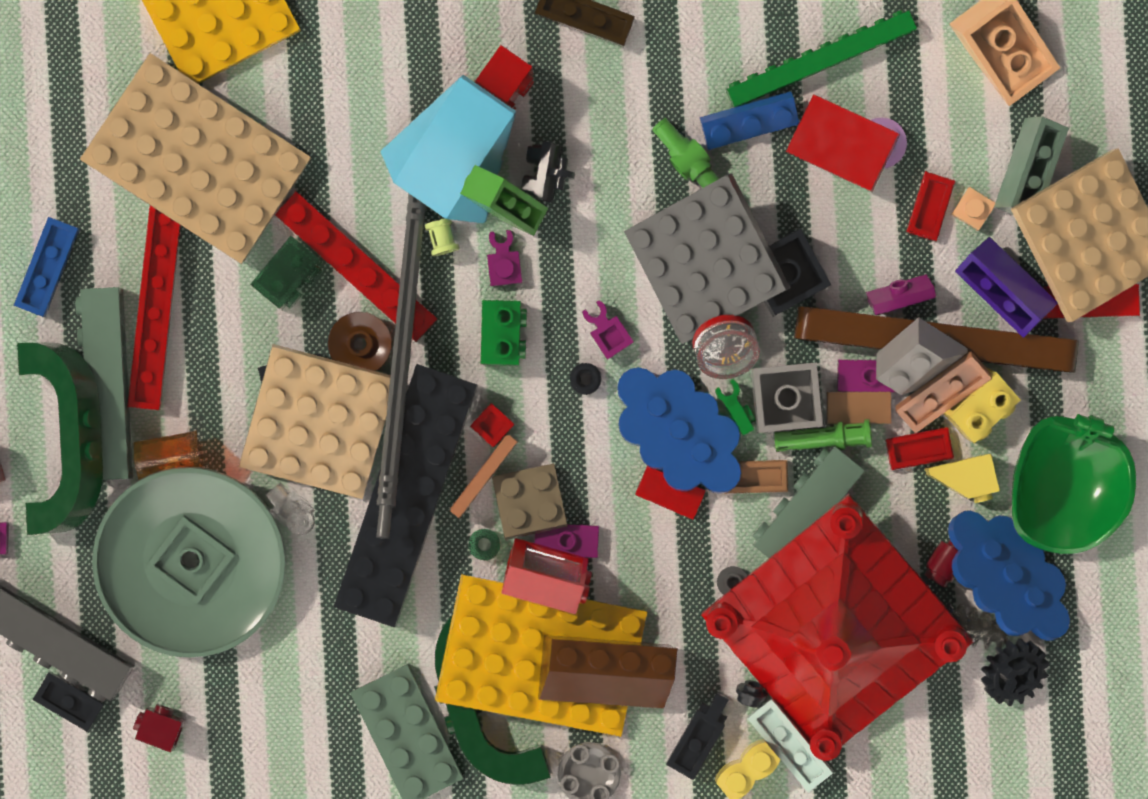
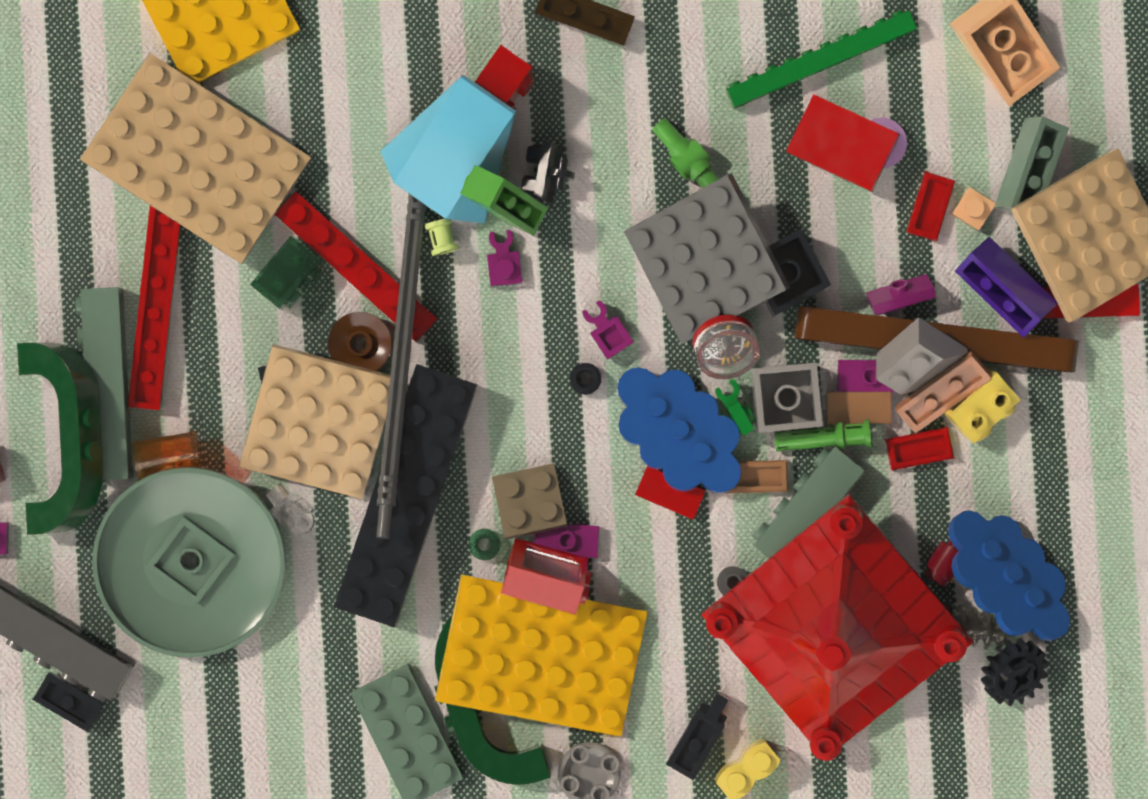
(46, 267): blue plate -> none
(159, 727): dark red brick -> none
(483, 476): nougat tile -> none
(492, 425): red plate -> none
(502, 332): green brick -> none
(606, 671): reddish brown slope -> none
(749, 120): blue plate -> none
(751, 693): black plate -> none
(789, 744): light aqua plate -> none
(968, 477): light yellow slope -> none
(1072, 484): green piece -> none

